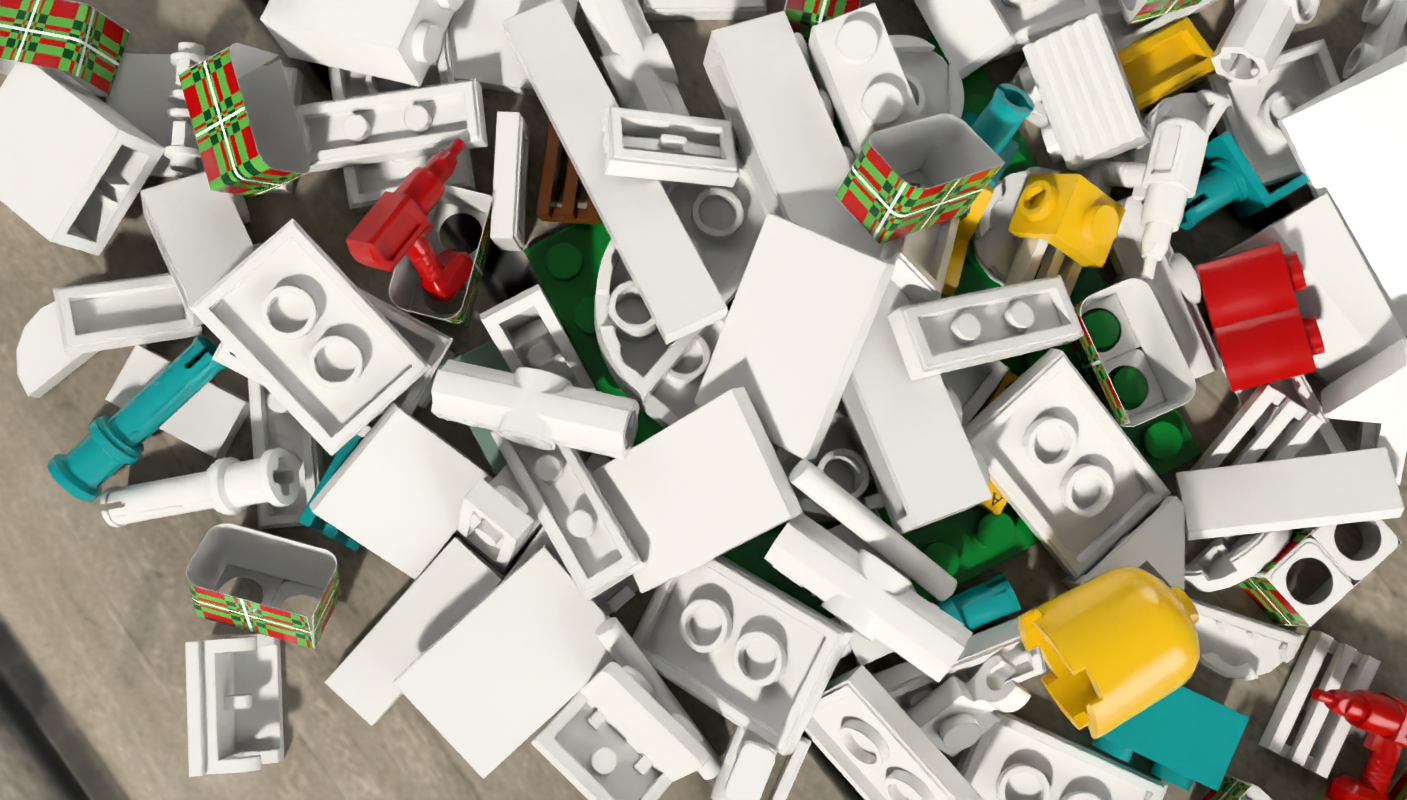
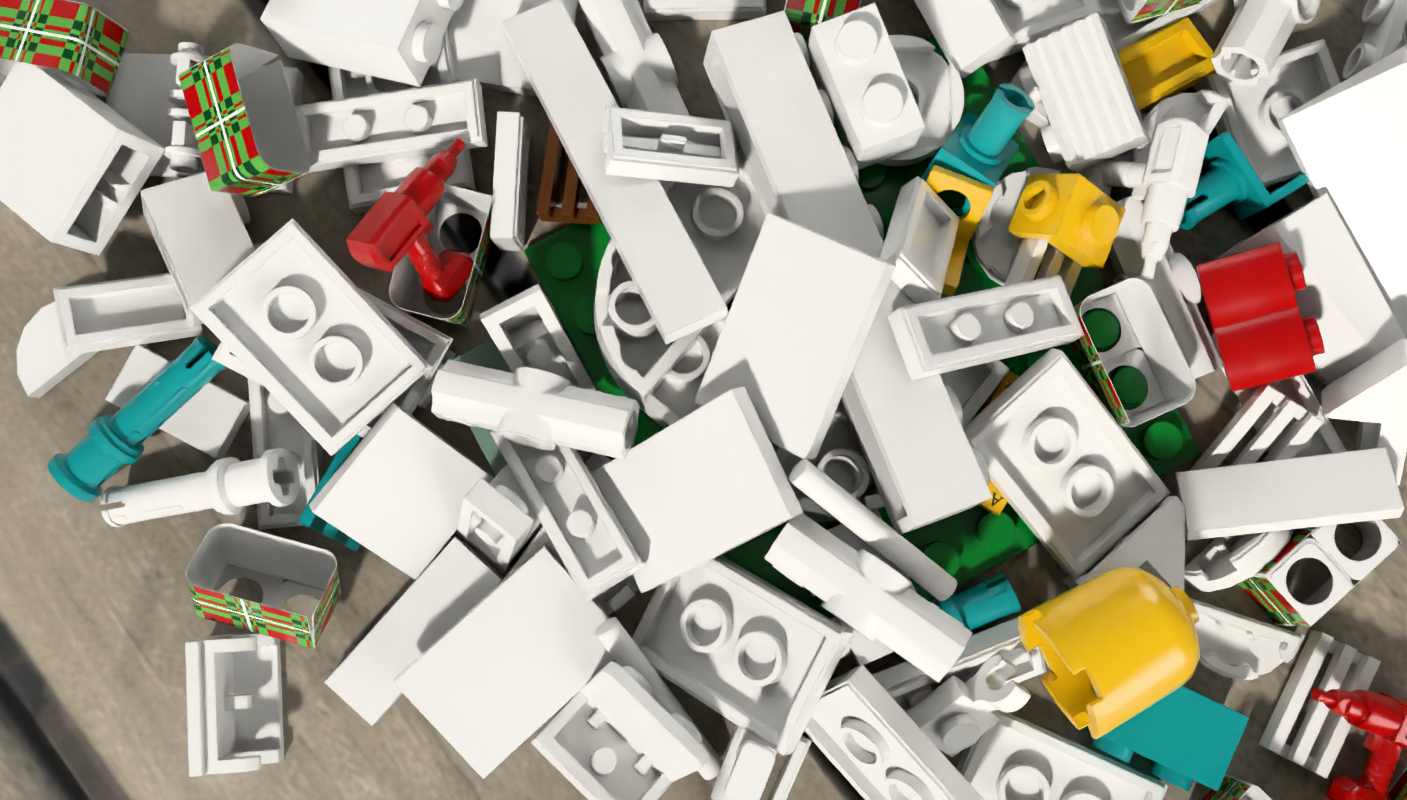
(928, 151): piece -> none

